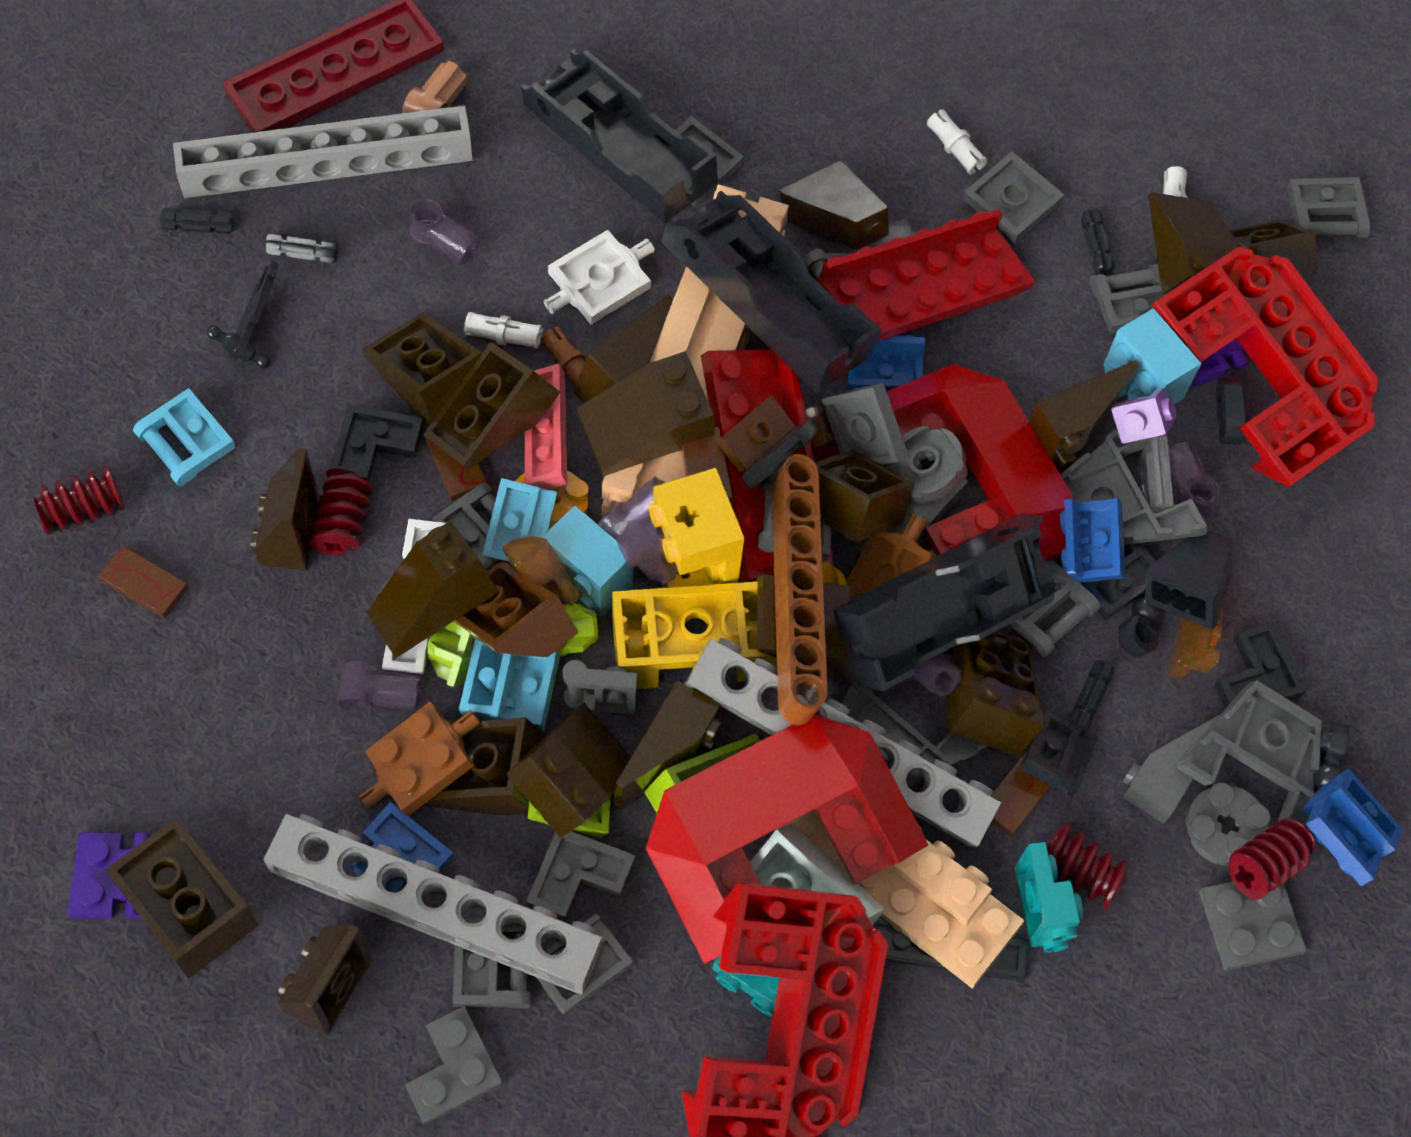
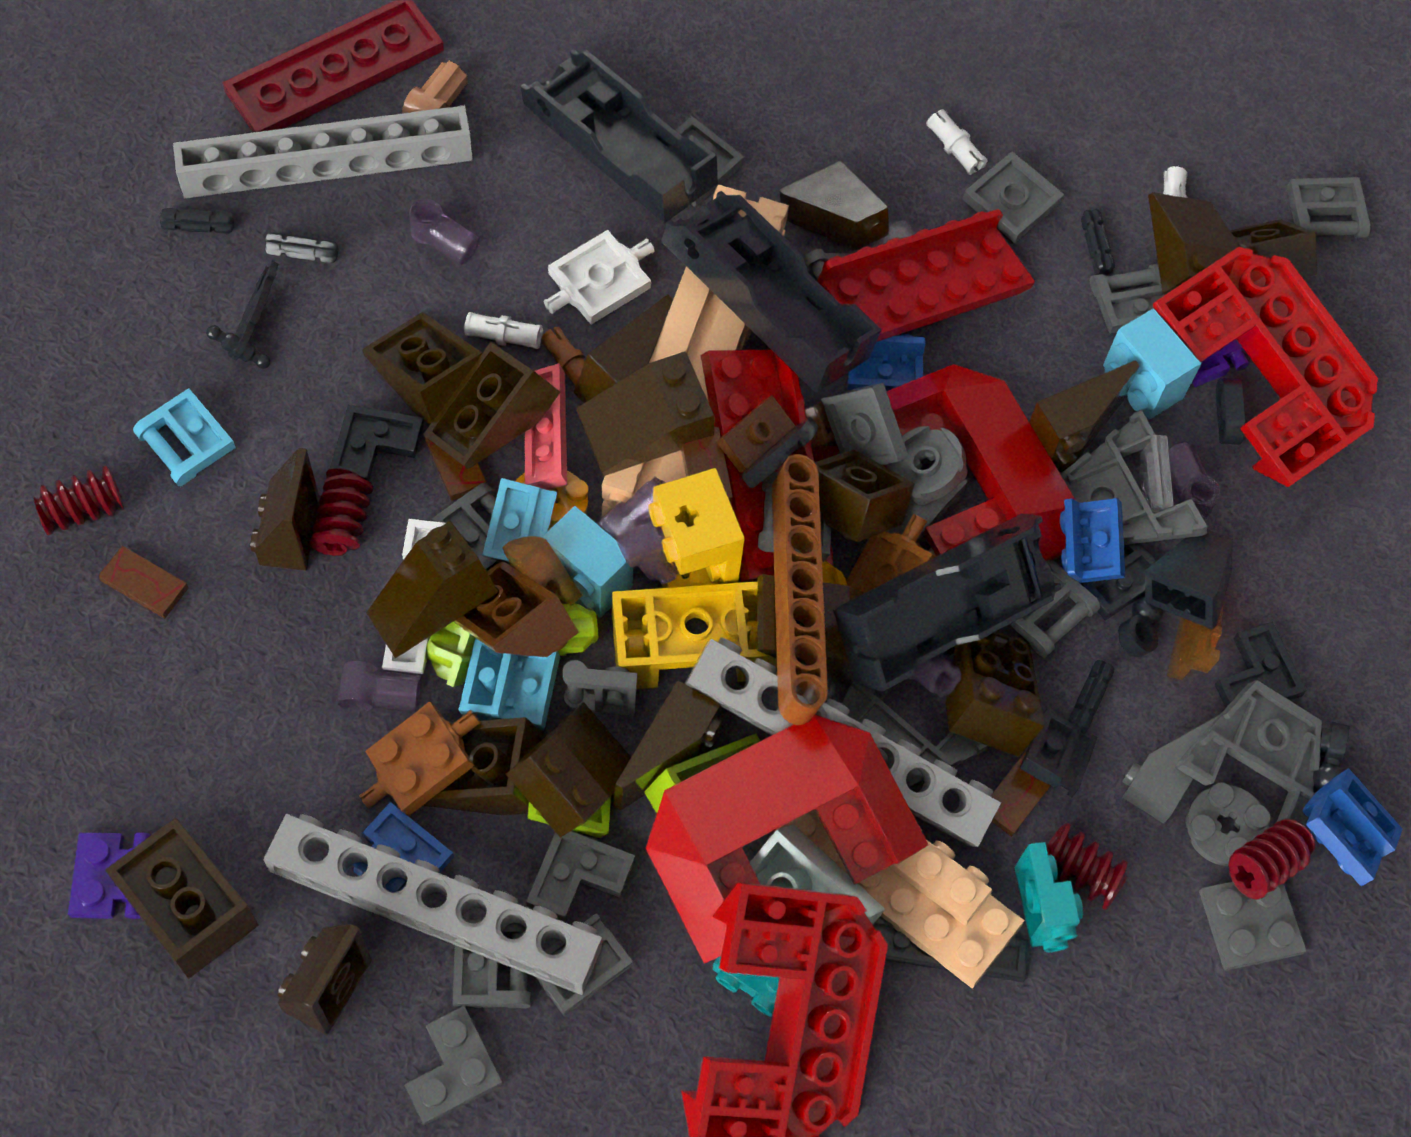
(1144, 416): bracket -> none

